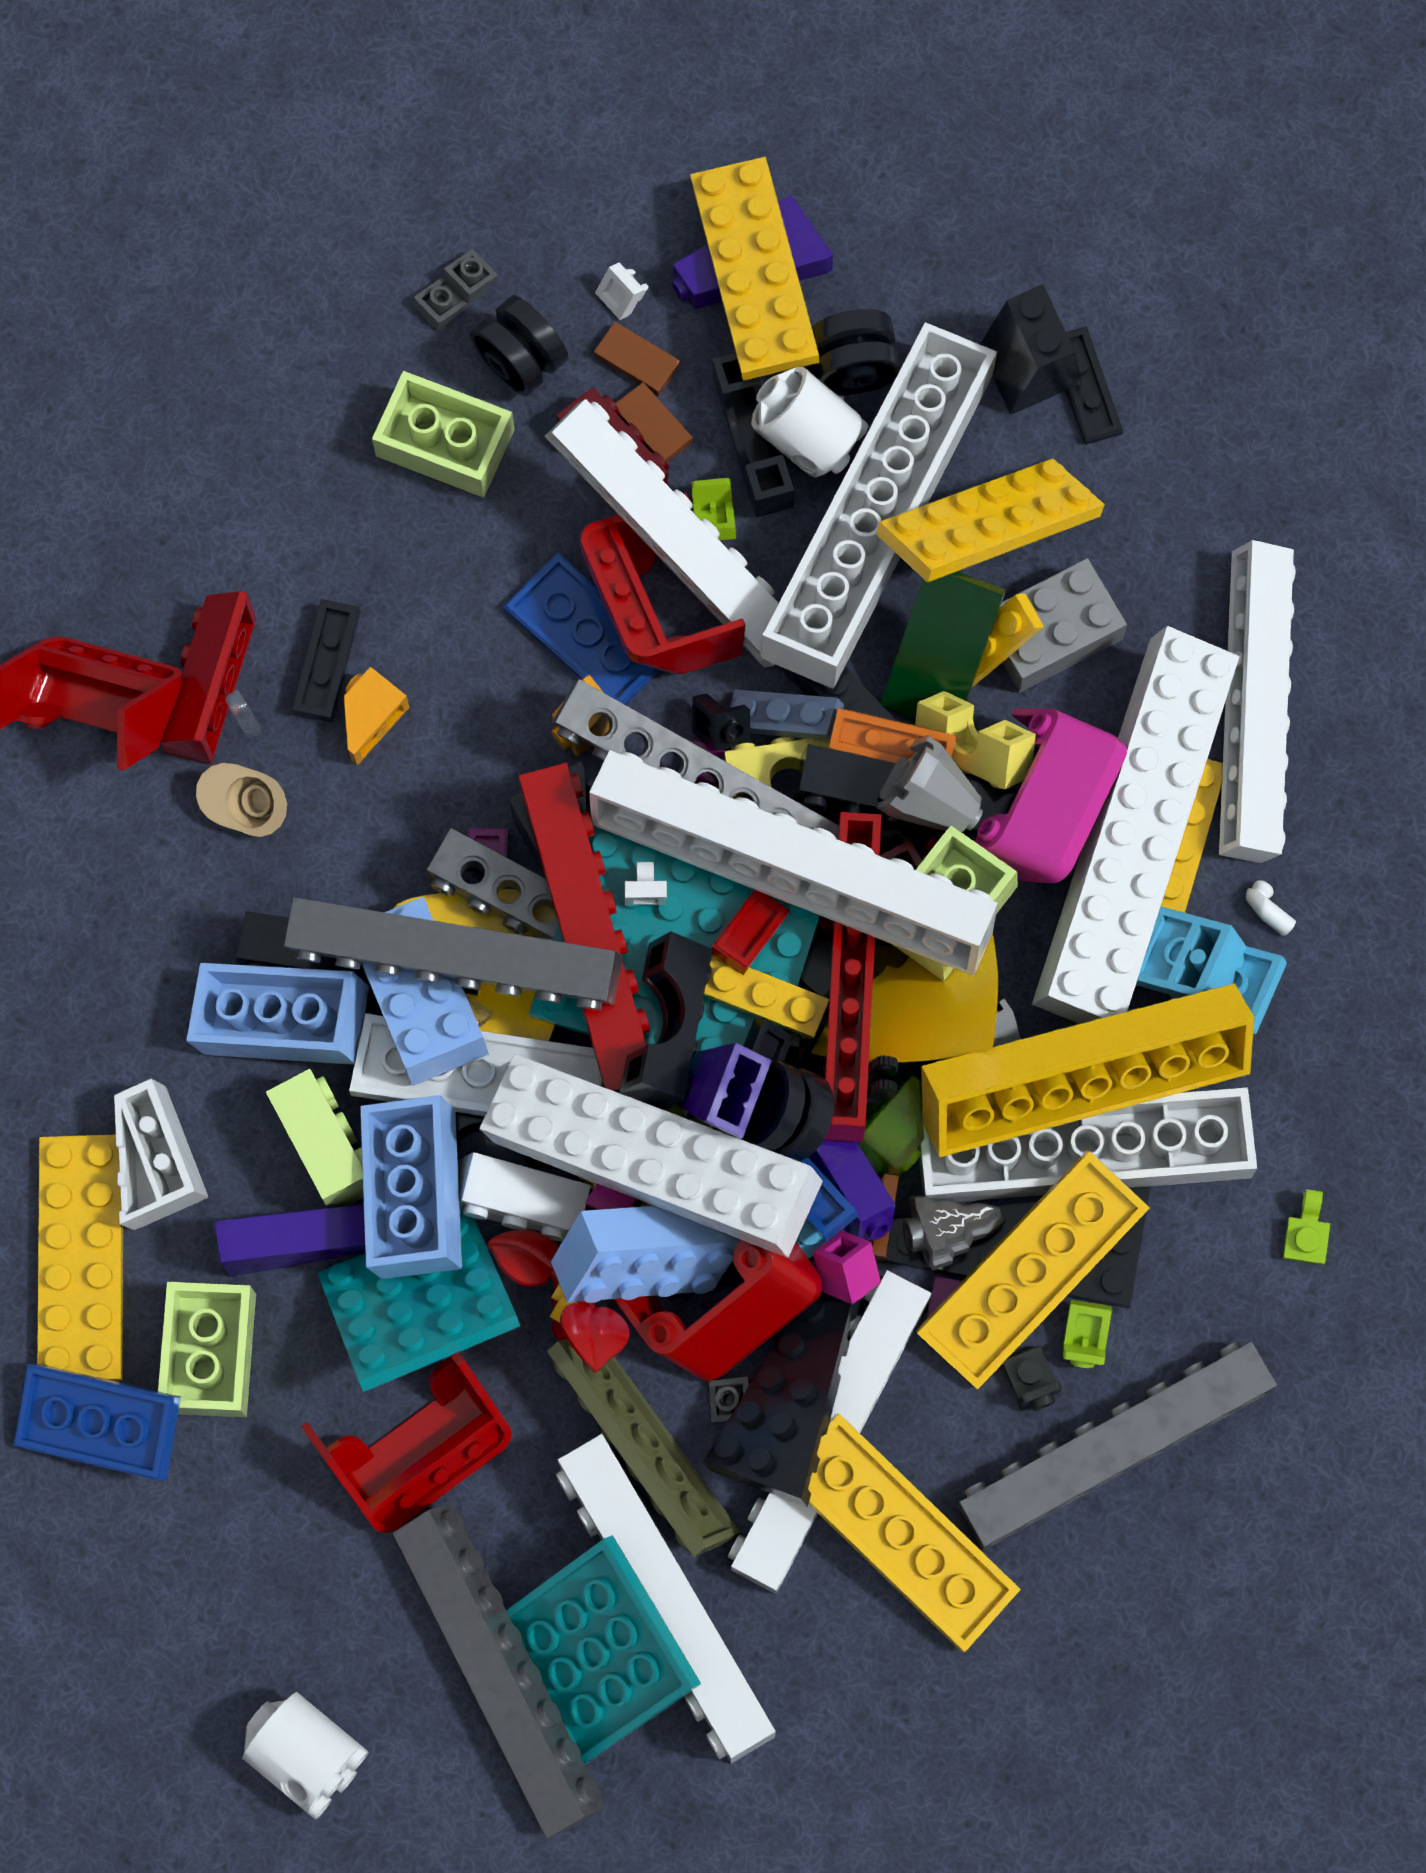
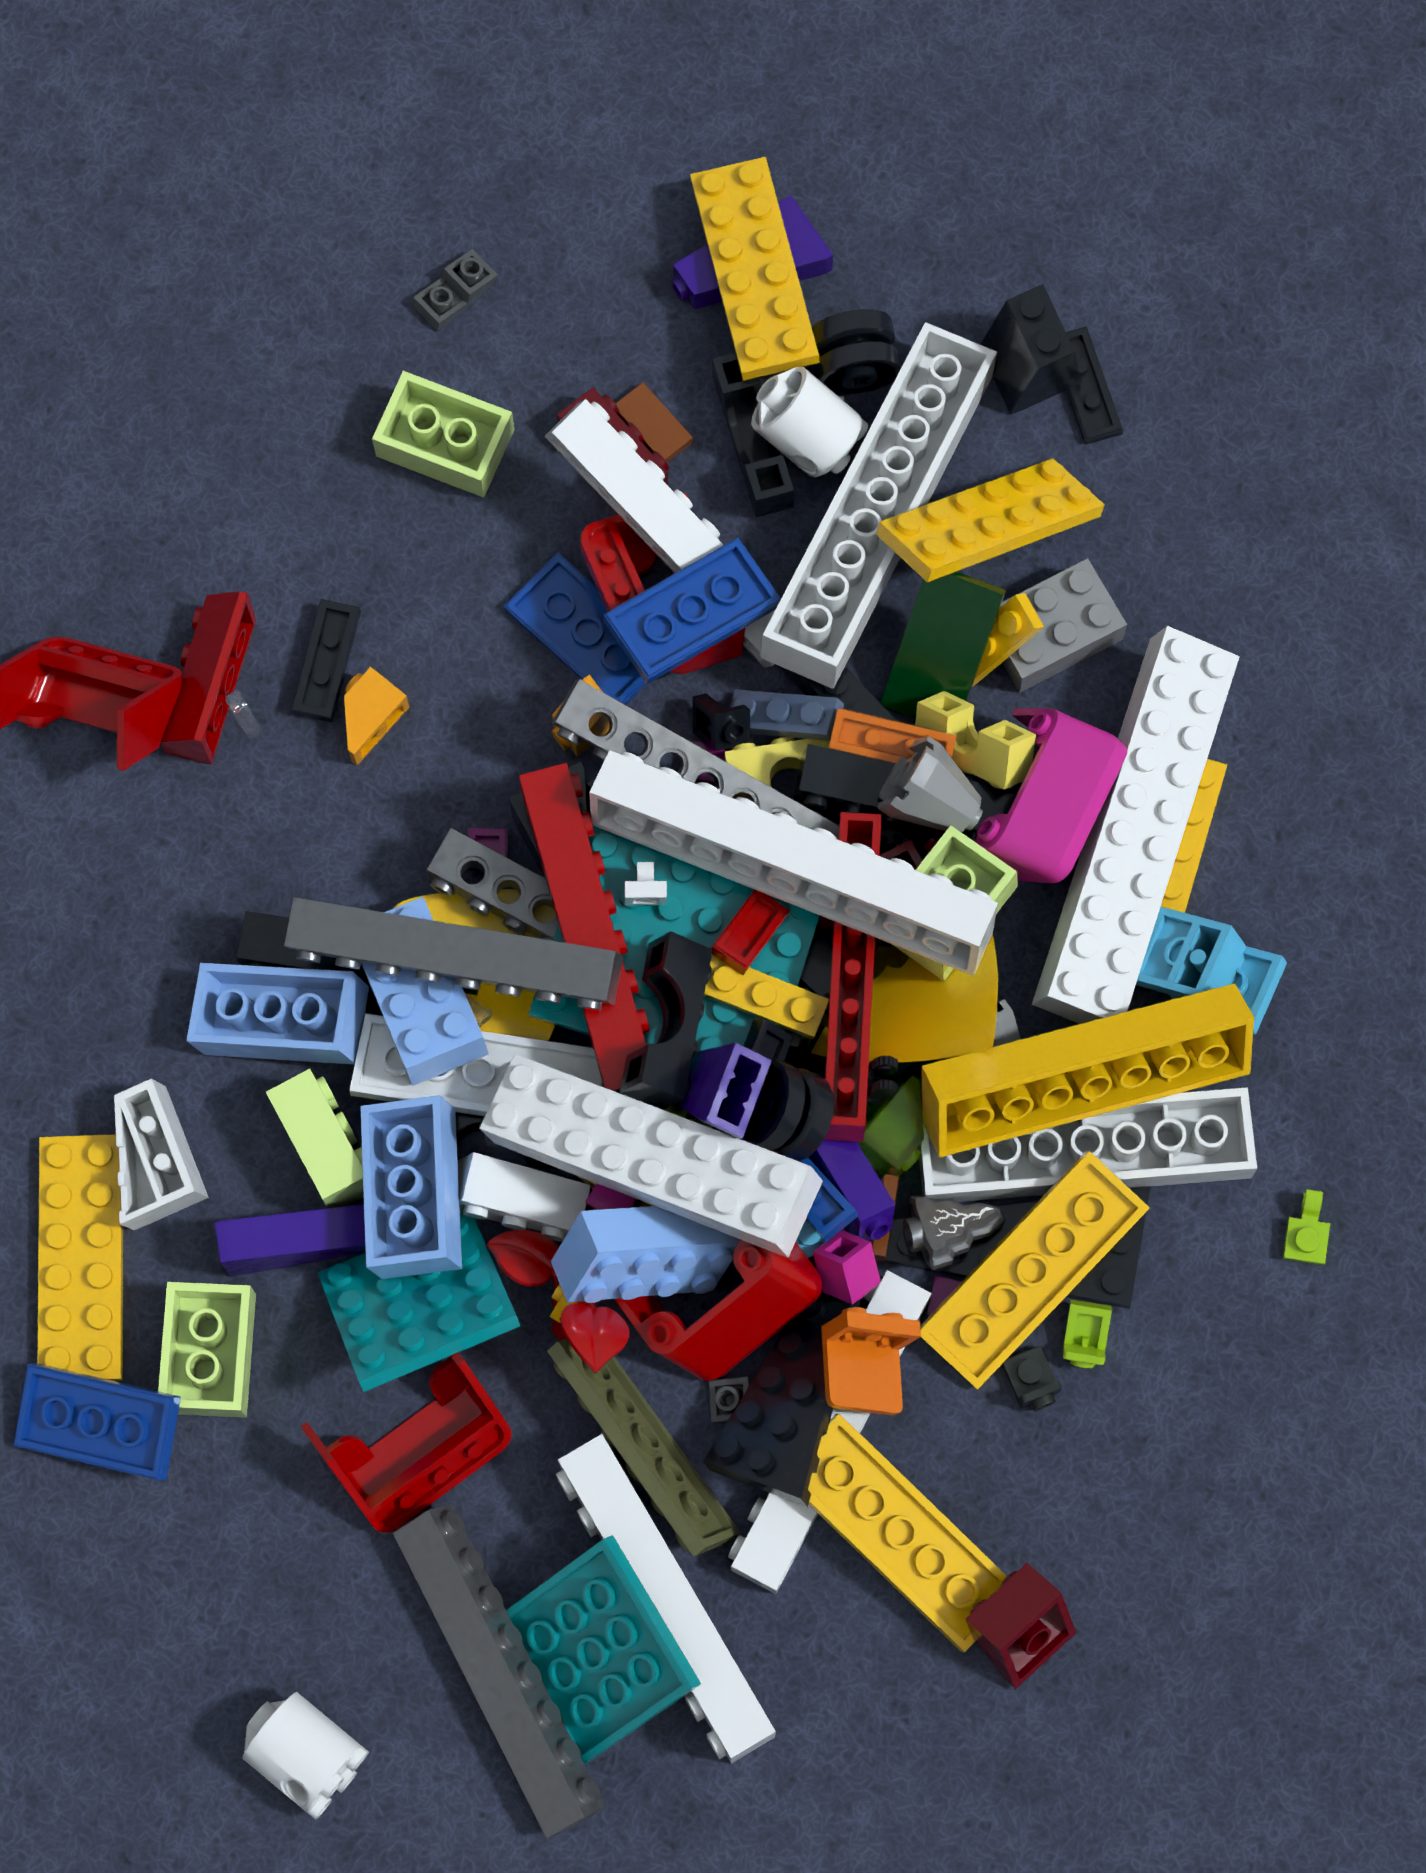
(241, 799): tan piece -> none
(519, 345): black wheel -> none
(620, 290): white tile -> none
(636, 358): dark orange tile -> none
(692, 610): none -> blue tile
(714, 502): lime bracket -> none
(865, 1360): none -> orange bracket
(1021, 1624): none -> dark red slope
(1116, 1445): flat silver brick -> none
(1257, 703): white brick -> none
(1269, 912): white arm -> none

